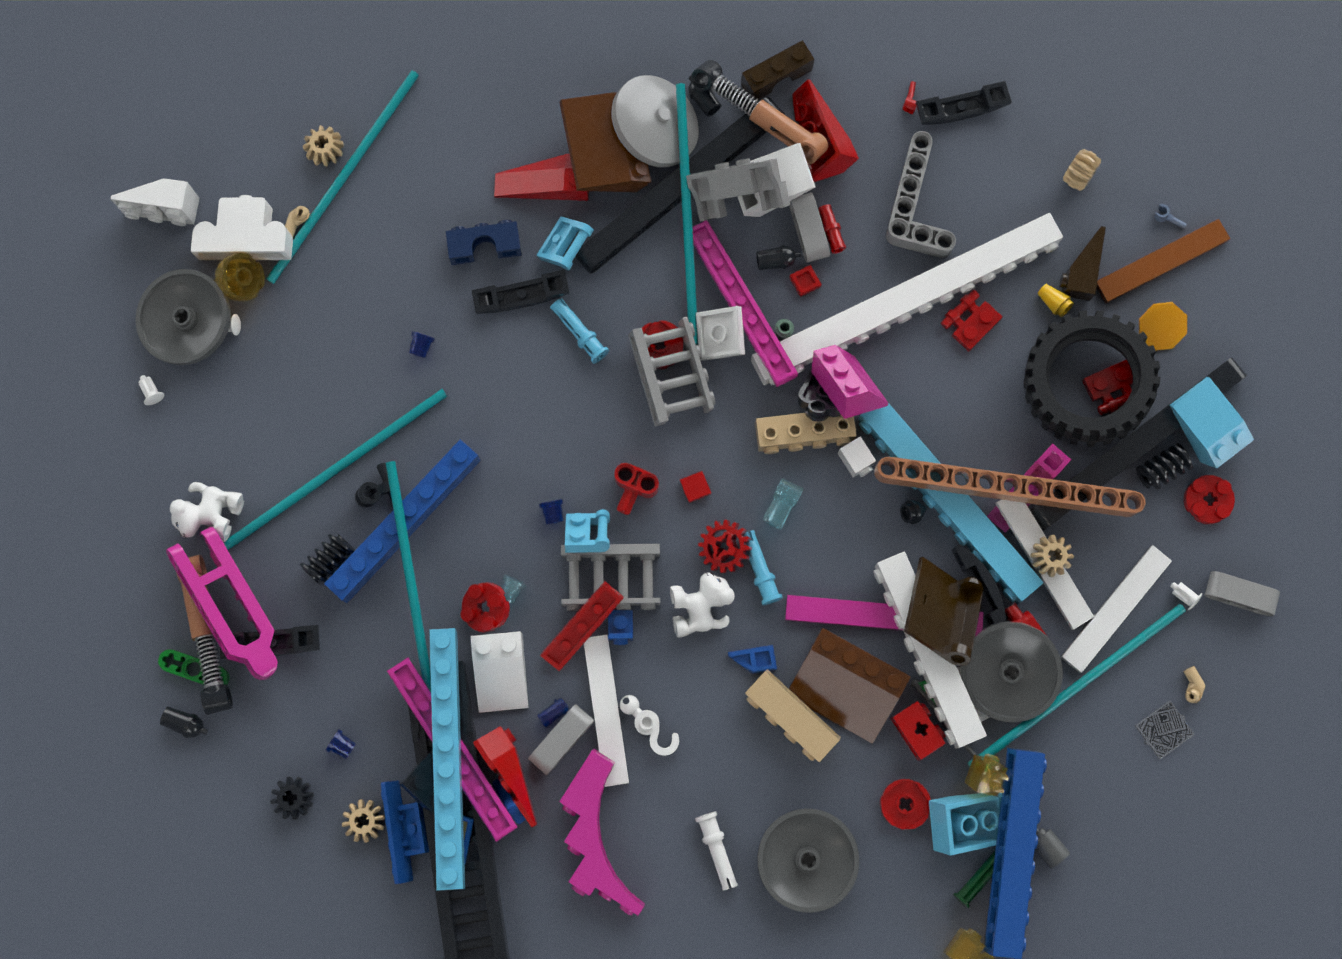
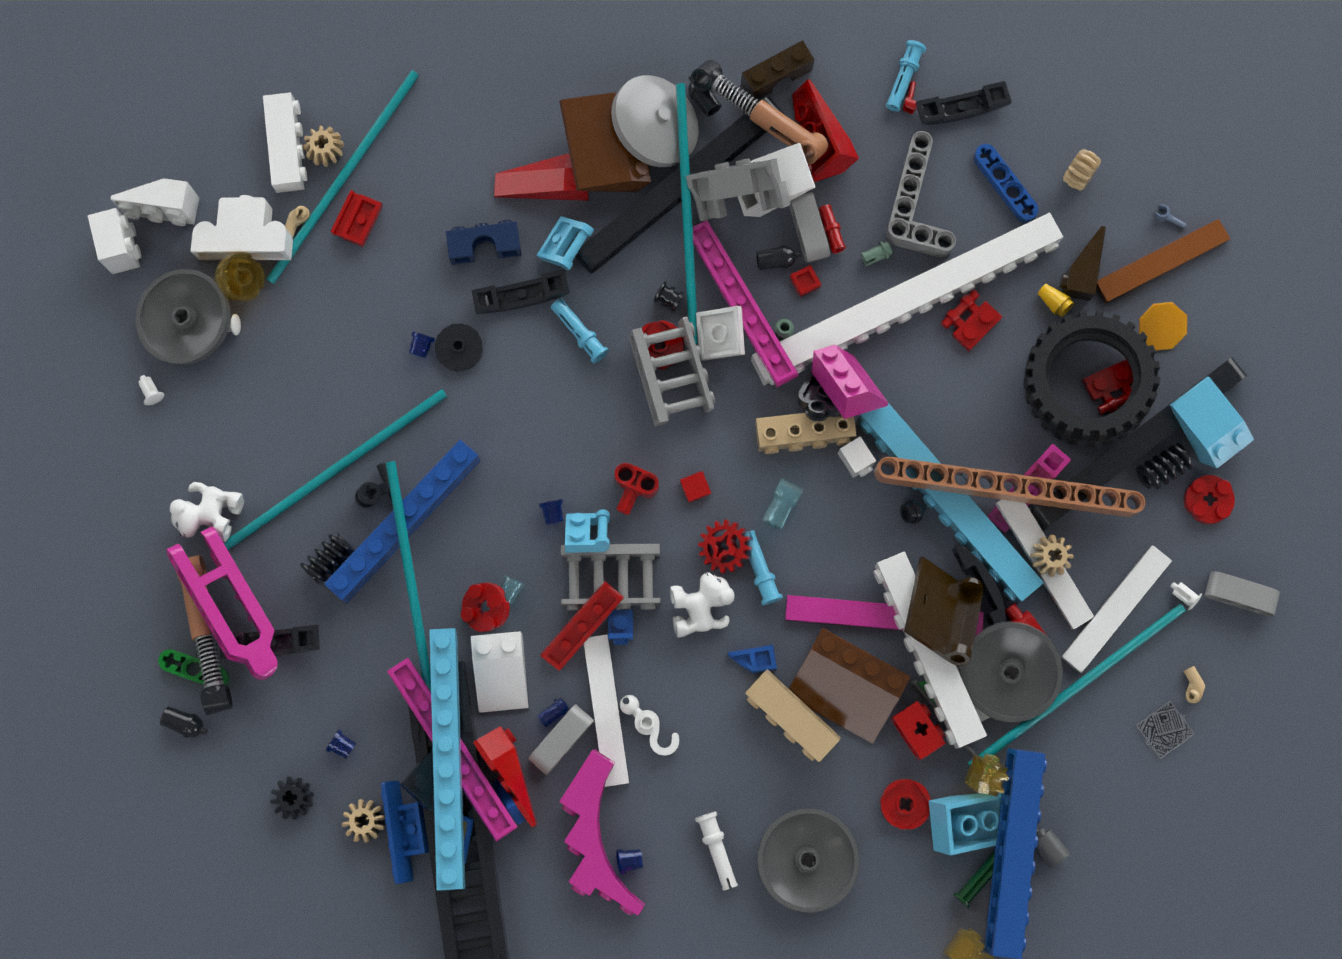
(114, 241): none -> white brick
(284, 142): none -> white brick
(356, 218): none -> red plate
(463, 358): none -> black plate
(628, 860): none -> clear blue piece
(668, 296): none -> black bush
(877, 253): none -> sand green pin
(908, 66): none -> medium azure pin
(1002, 185): none -> blue beam

